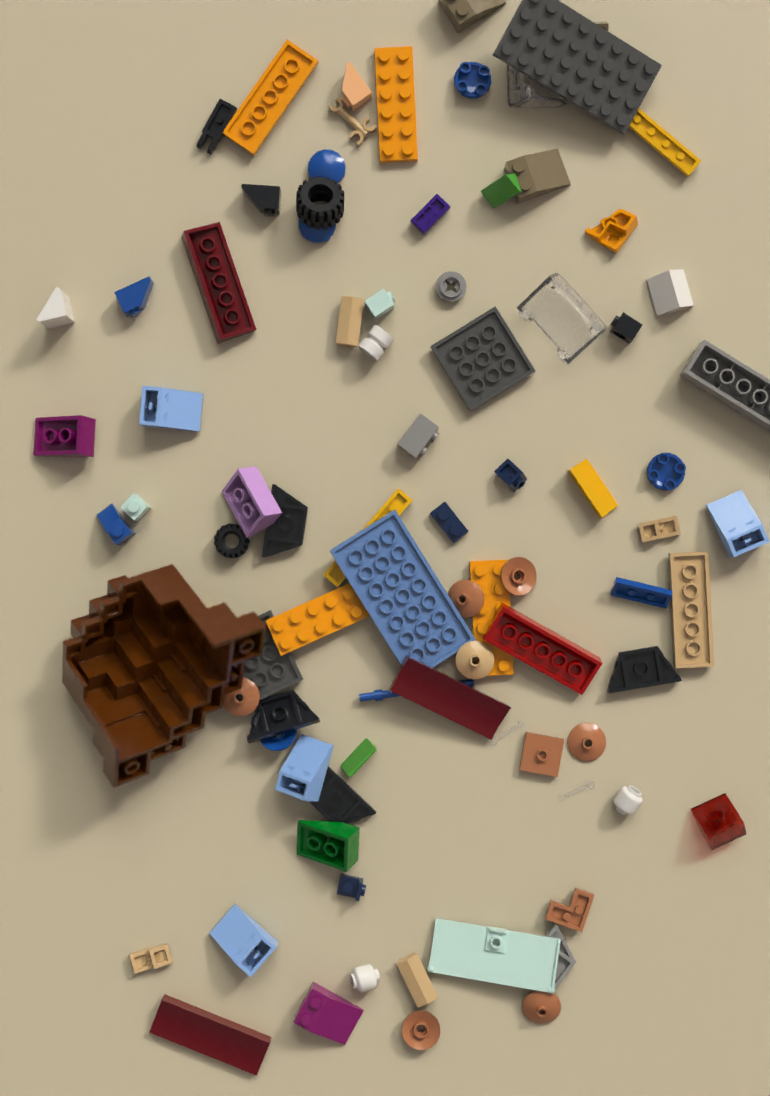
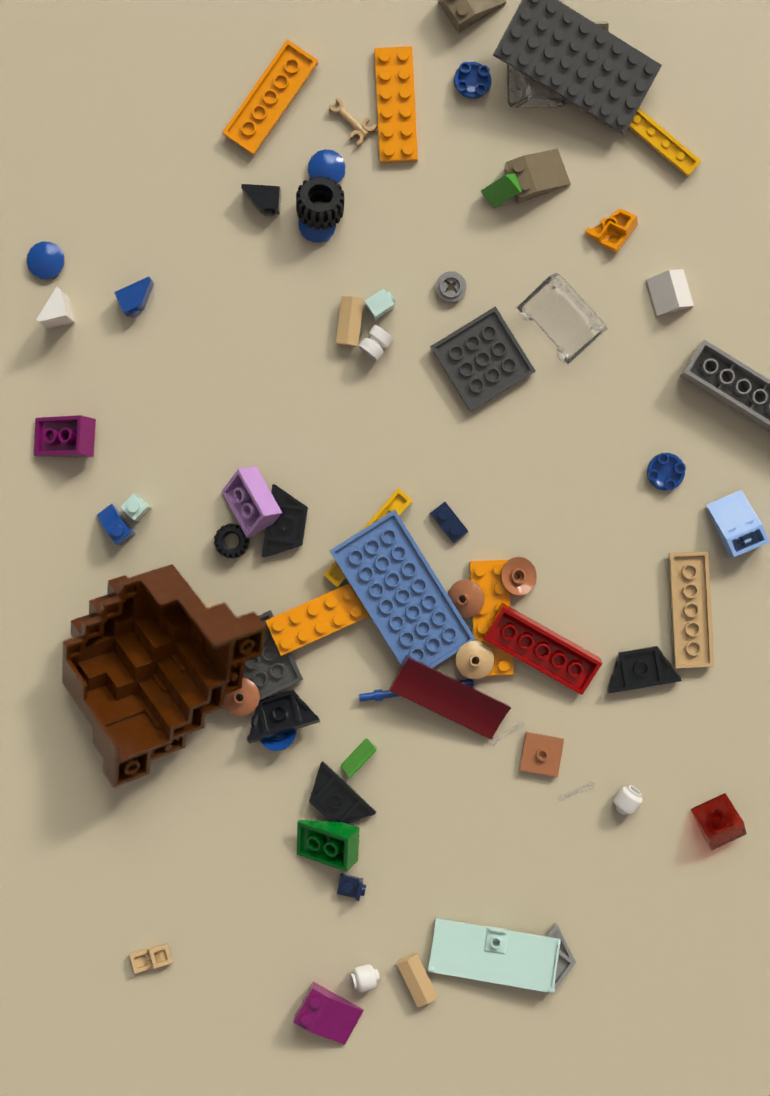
(45, 260): none -> blue dish
(170, 409): light blue slope -> none
(210, 1034): dark red arch -> none
(216, 124): black hinge -> none
(218, 282): dark red arch -> none
(243, 940): light blue slope -> none
(305, 769): light blue slope -> none
(354, 90): light nougat slope -> none
(418, 437): light grey brick -> none
(421, 1039): nougat dish -> none
(430, 214): dark purple plate -> none
(511, 475): dark blue bracket -> none
(539, 1001): nougat dish -> none
(575, 914): nougat plate -> none
(577, 739): nougat dish -> none
(593, 488): yellow panel -> none
(625, 327): black brick -> none
(641, 592): blue plate -> none
(659, 528): tan slope -> none

